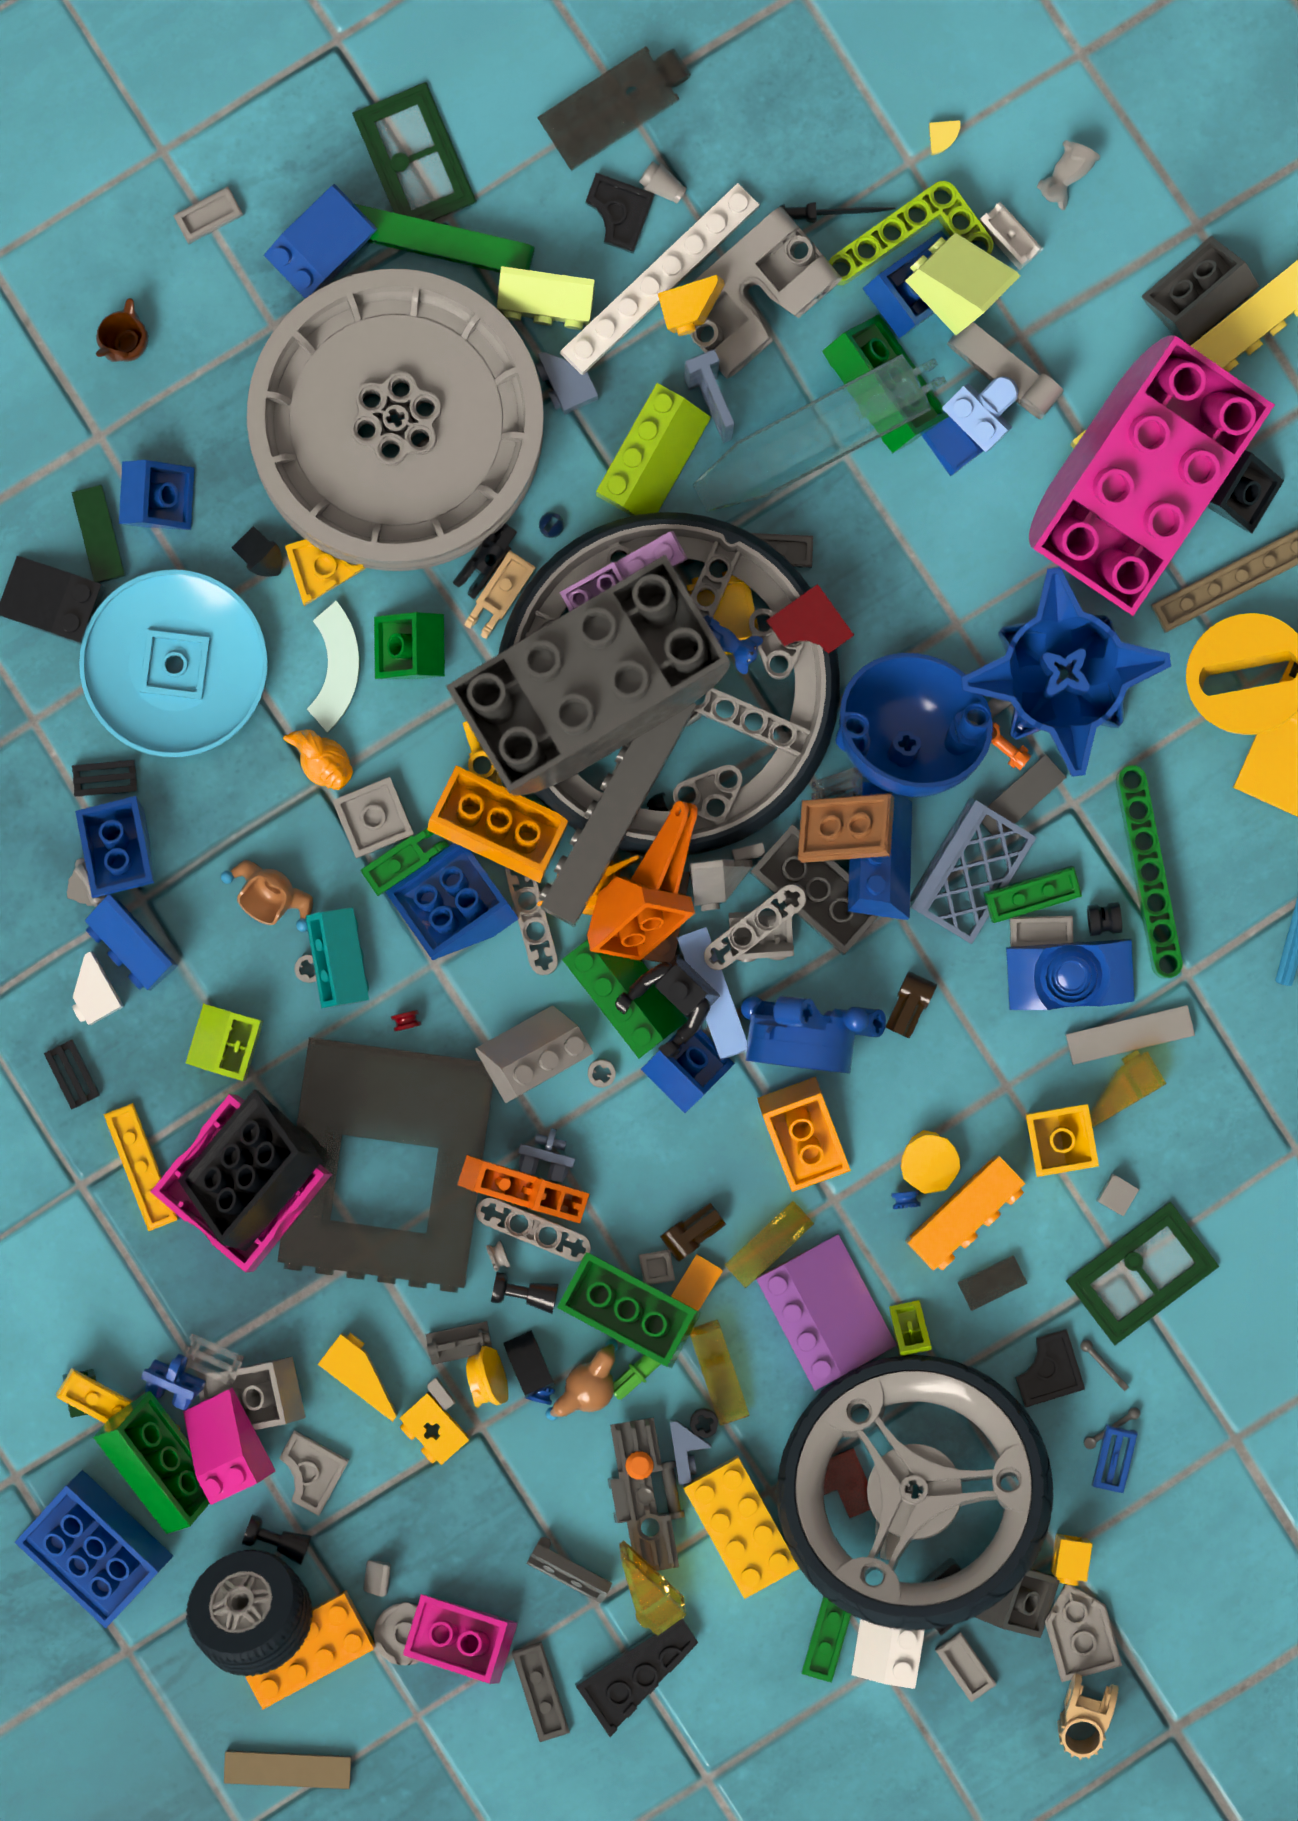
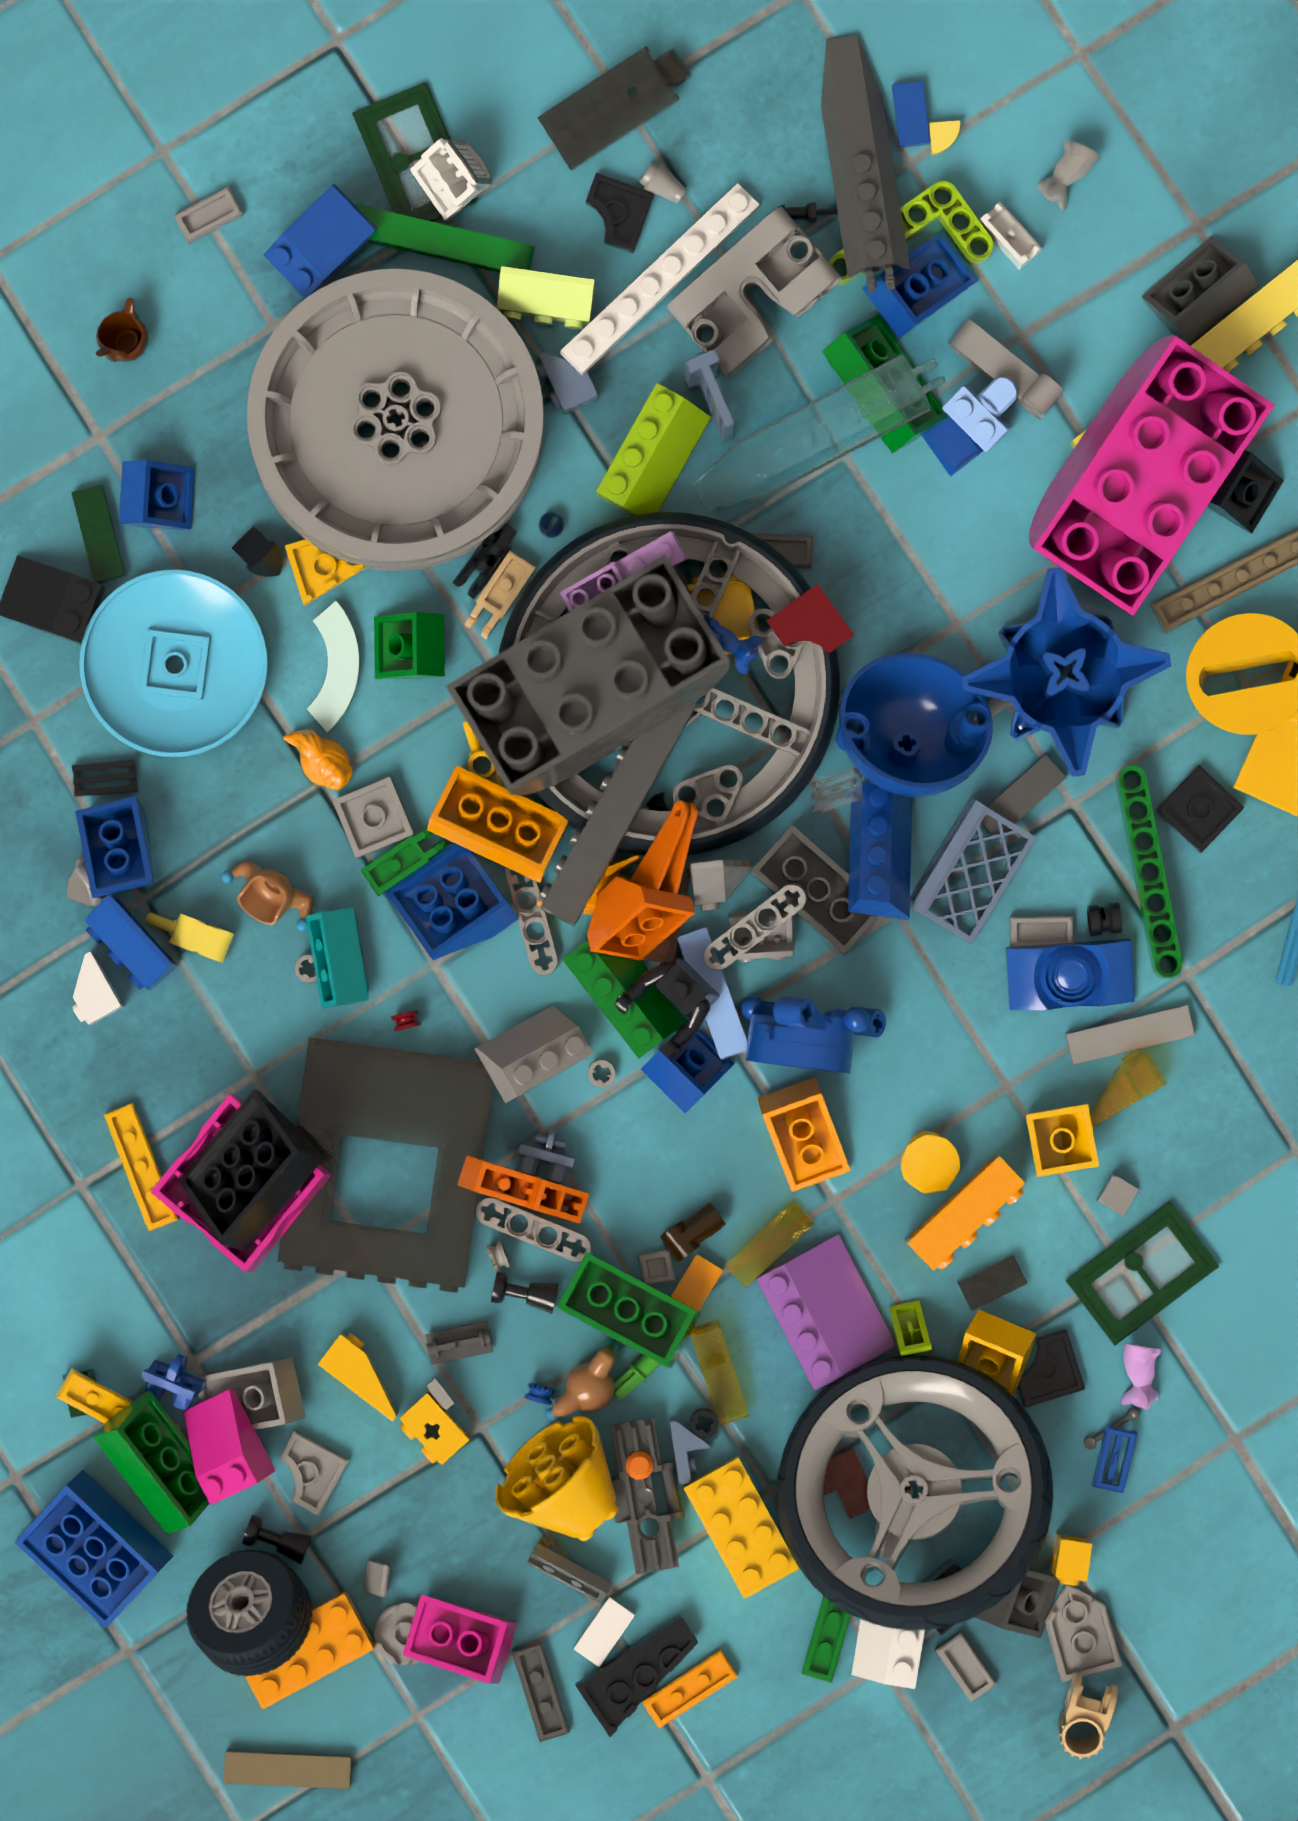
(61, 1081): black tile -> none
(193, 1351): clear tile -> none
(194, 935): none -> light yellow beam
(224, 1042): lime slope -> none
(451, 175): none -> white piece
(487, 1377): yellow hat -> none
(528, 1364): black slope -> none
(560, 1480): none -> yellow cone
(604, 1631): none -> white tile
(654, 1598): clear yellow slope -> none
(689, 1688): none -> light orange tile
(690, 304): yellow slope -> none
(749, 852): light grey tile -> none
(846, 828): medium nougat tile -> none
(861, 163): none -> dark grey hinge
(906, 1198): blue bush -> none
(910, 114): none -> blue tile
(912, 999): dark brown piece -> none
(959, 281): yellowish green slope -> none
(997, 1349): none -> yellow slope
(1018, 757): orange bar -> none
(1032, 894): green tile -> none
(1086, 1346): dark grey hinge -> none
(1140, 1368): none -> lavender animal
(1199, 809): none -> black tile

